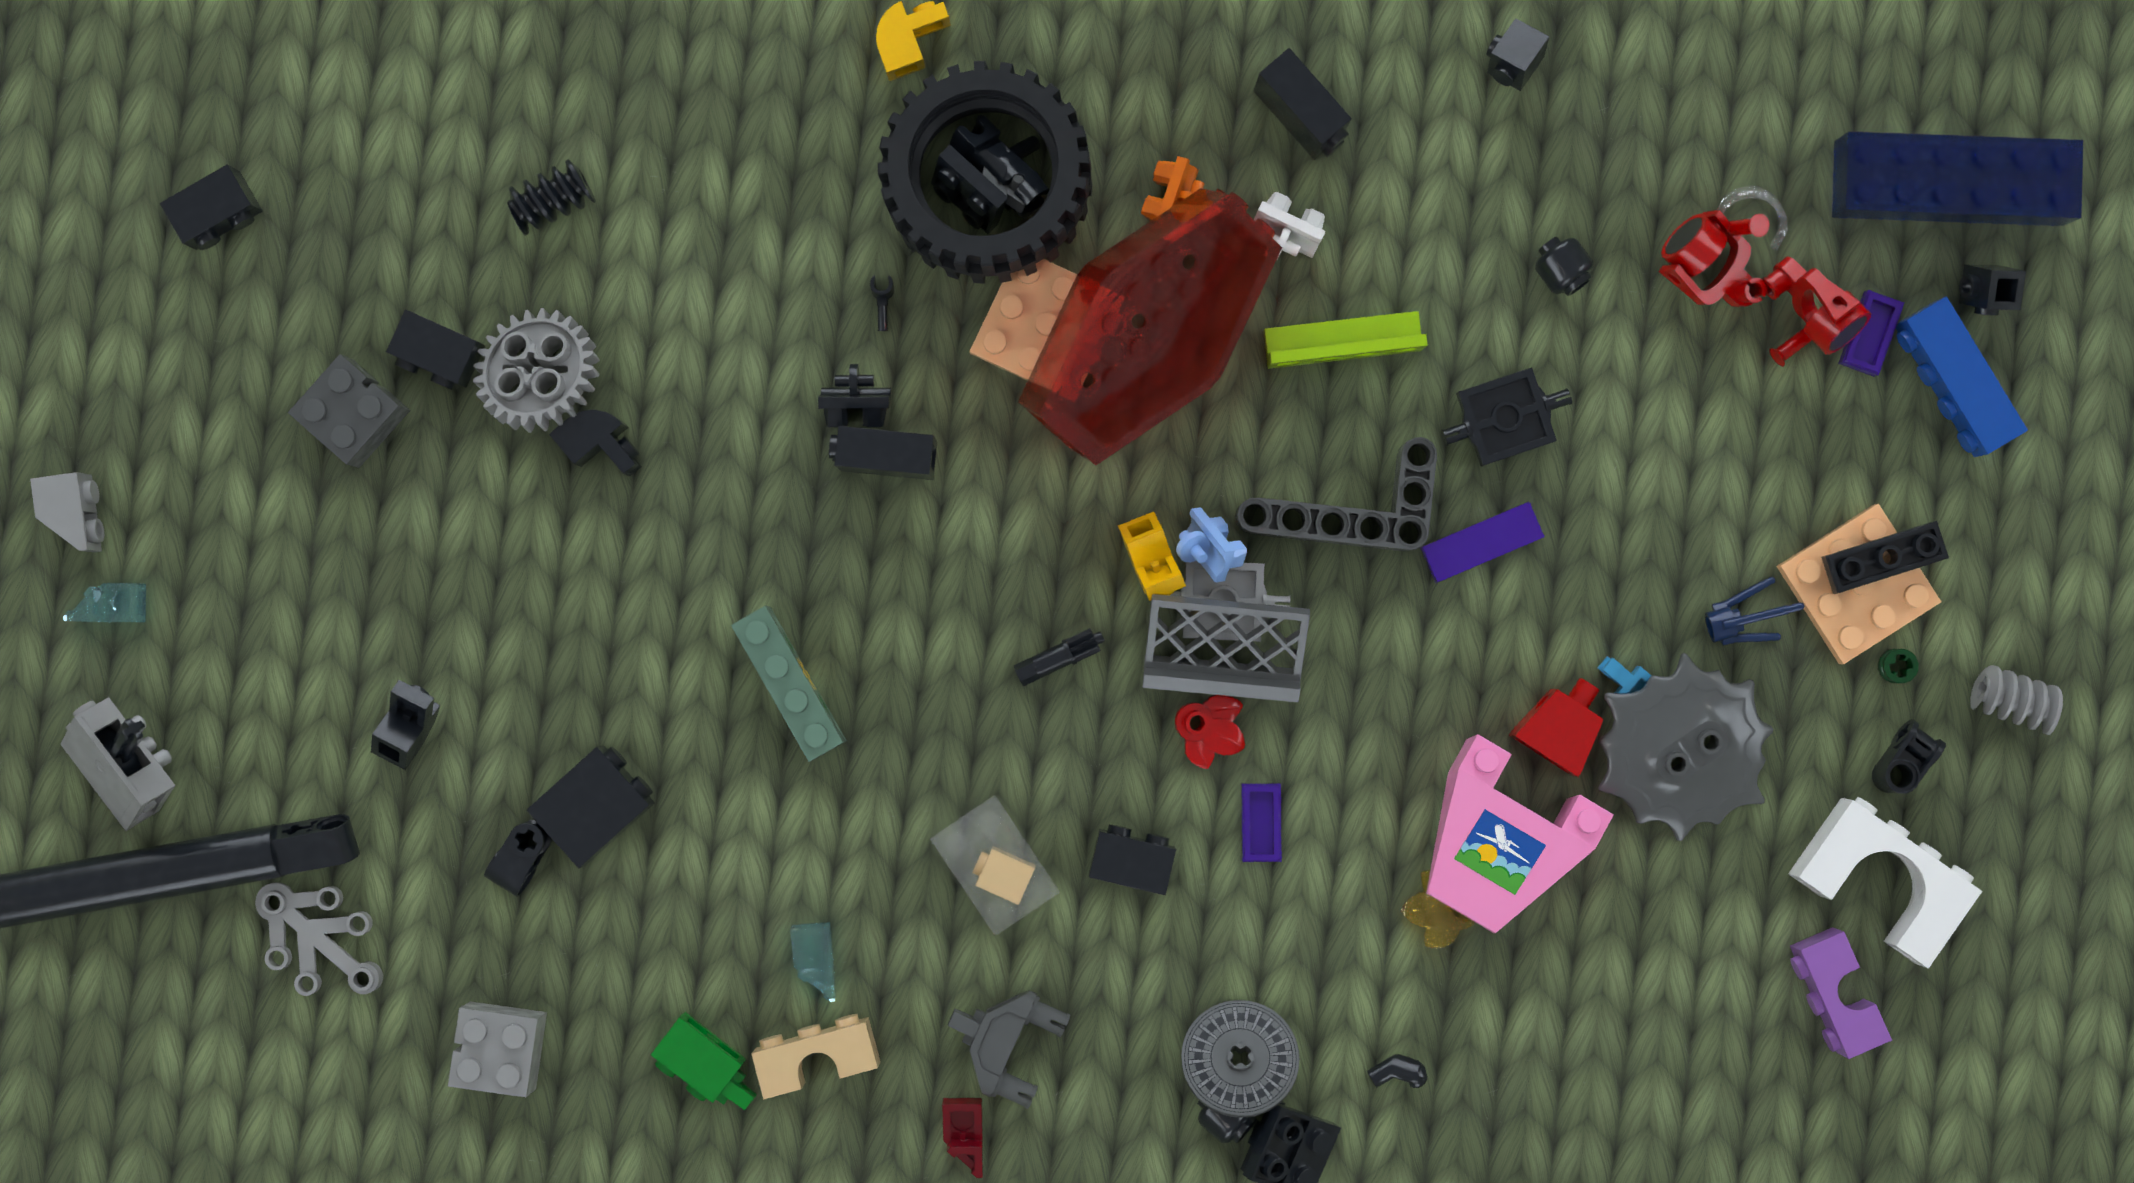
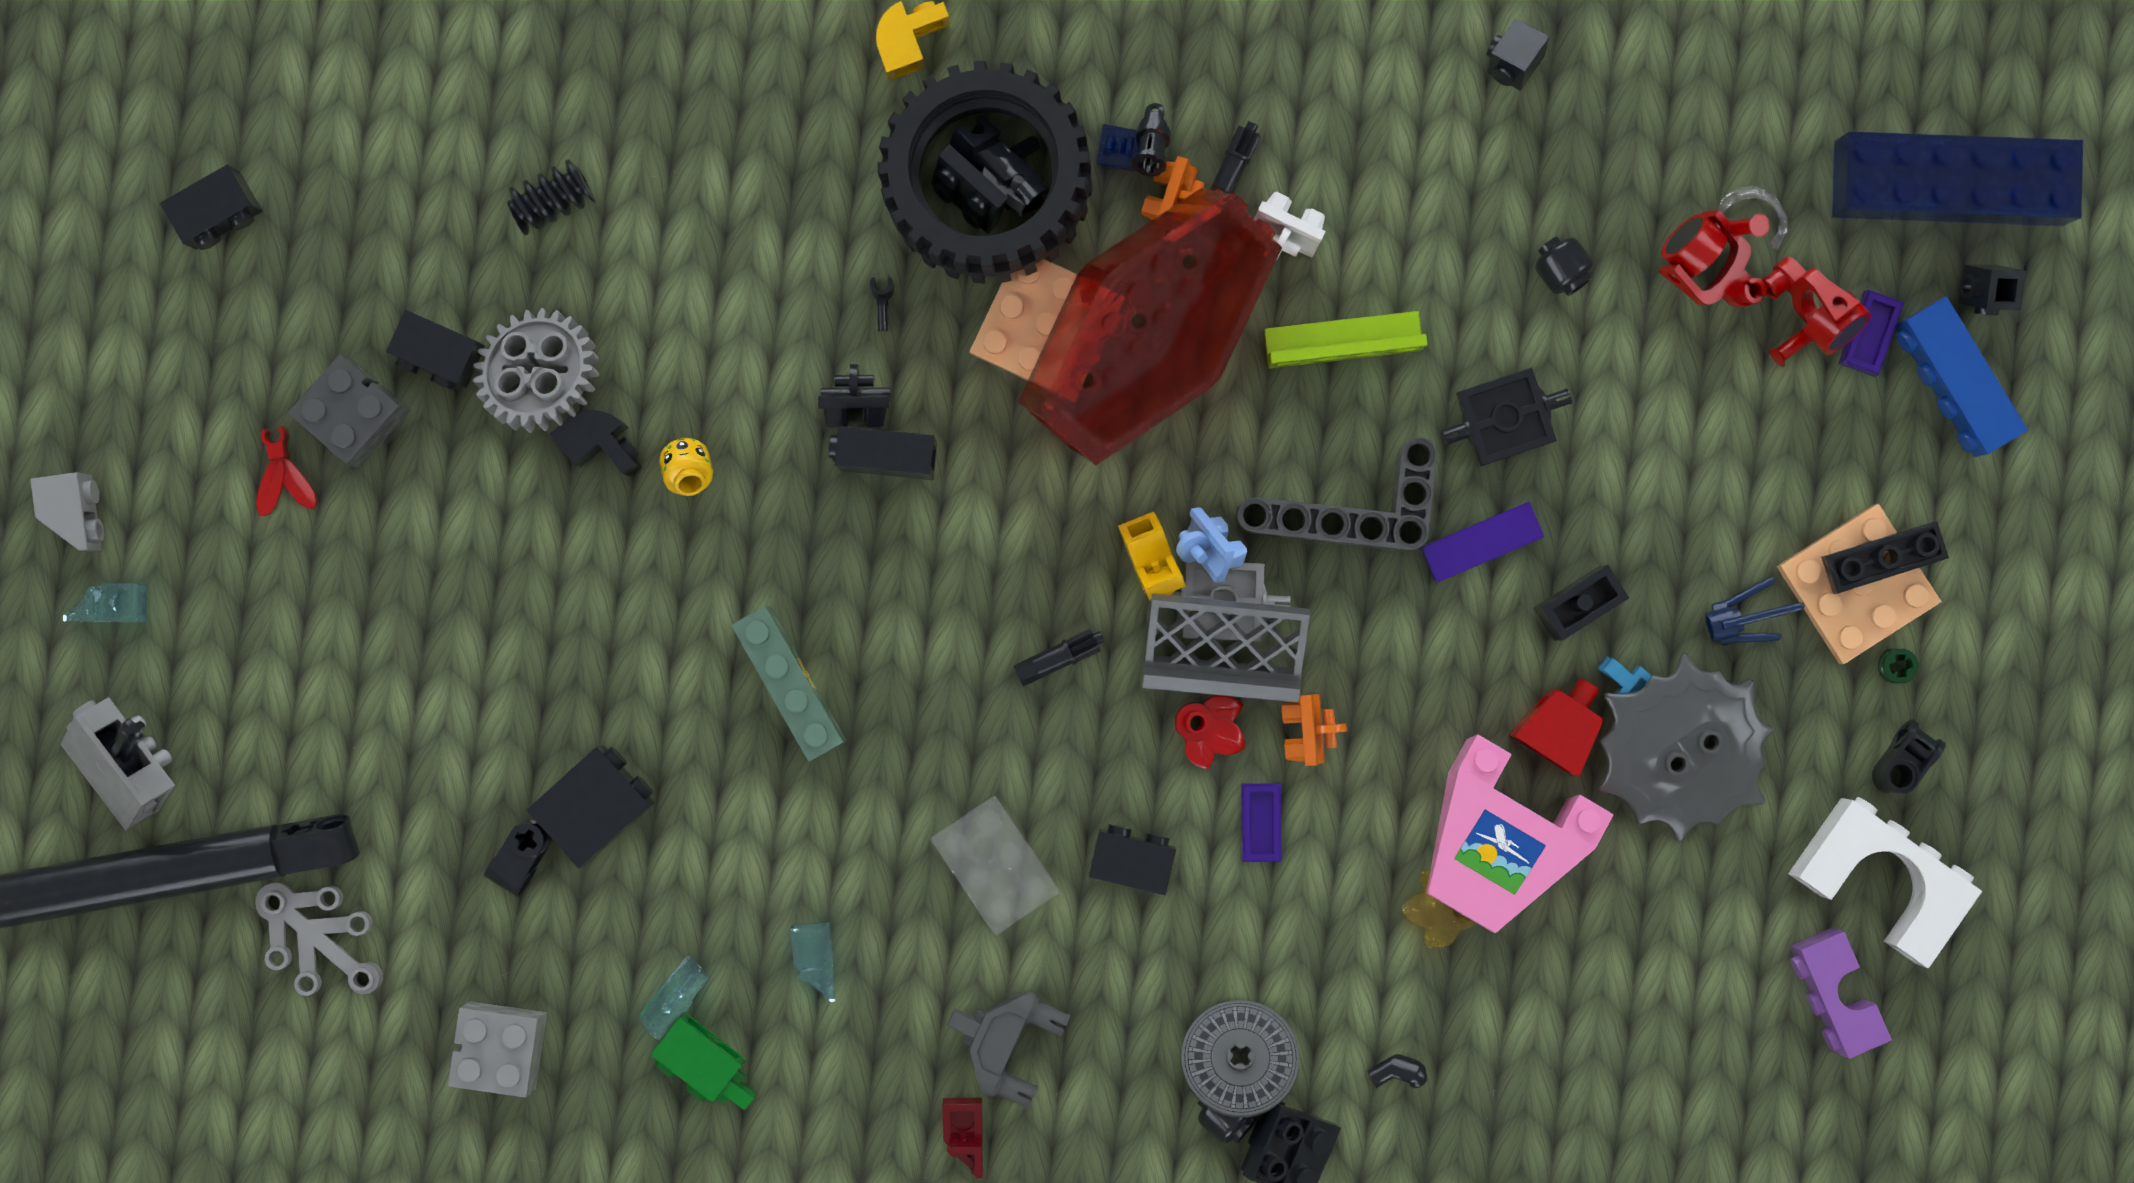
(281, 472): none -> red piece
(405, 725): black brick -> none
(673, 997): none -> clear light blue plate
(686, 466): none -> yellow head
(848, 1044): tan arch -> none
(1003, 874): tan brick -> none
(1117, 147): none -> clear blue tile
(1153, 138): none -> black piece
(1236, 158): none -> black piece
(1303, 105): black brick -> none
(1310, 747): none -> orange hips
(1581, 603): none -> black brick
(2019, 696): light grey piece -> none

